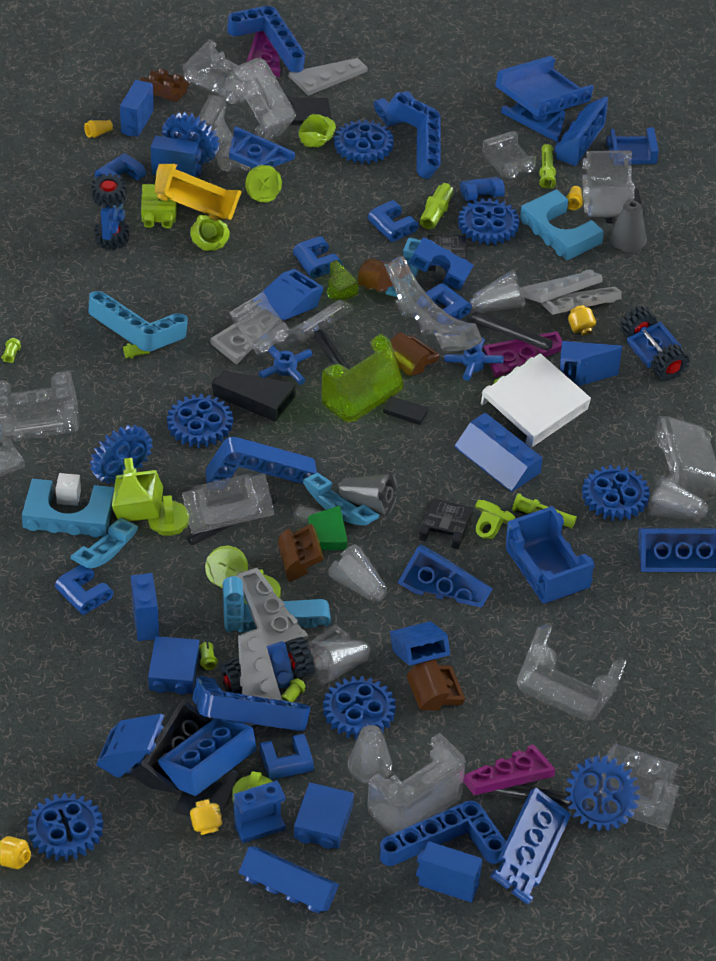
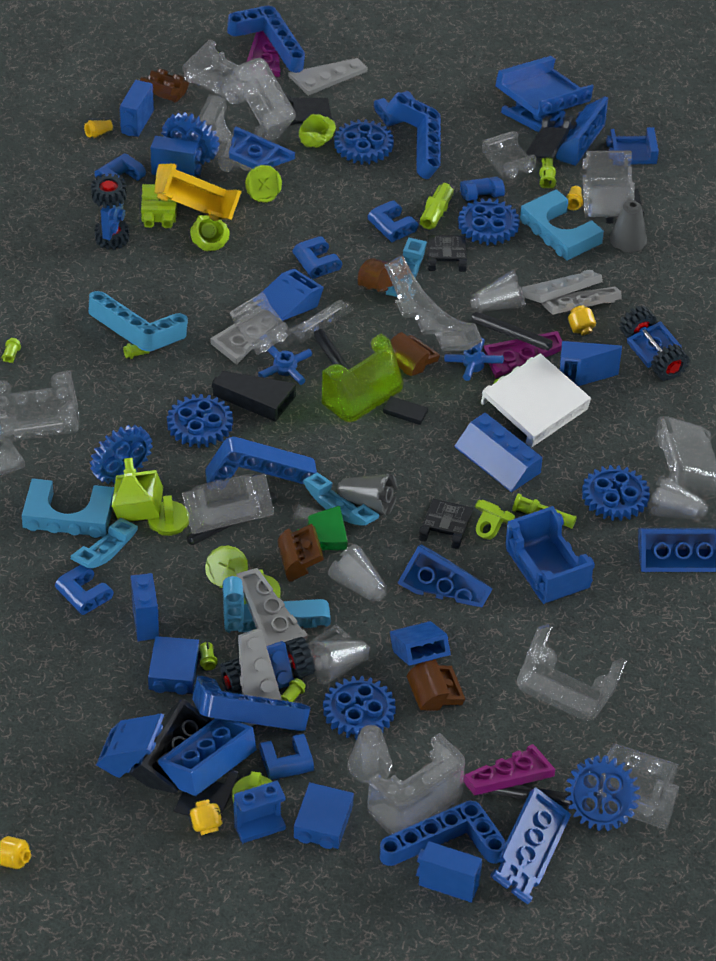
(45, 832): blue gear -> none
(68, 489): white brick -> none
(288, 879): blue brick -> none
(342, 283): clear neon green arch -> none
(432, 254): blue arch -> none
(455, 304): blue connector -> none
(550, 138): none -> black flag

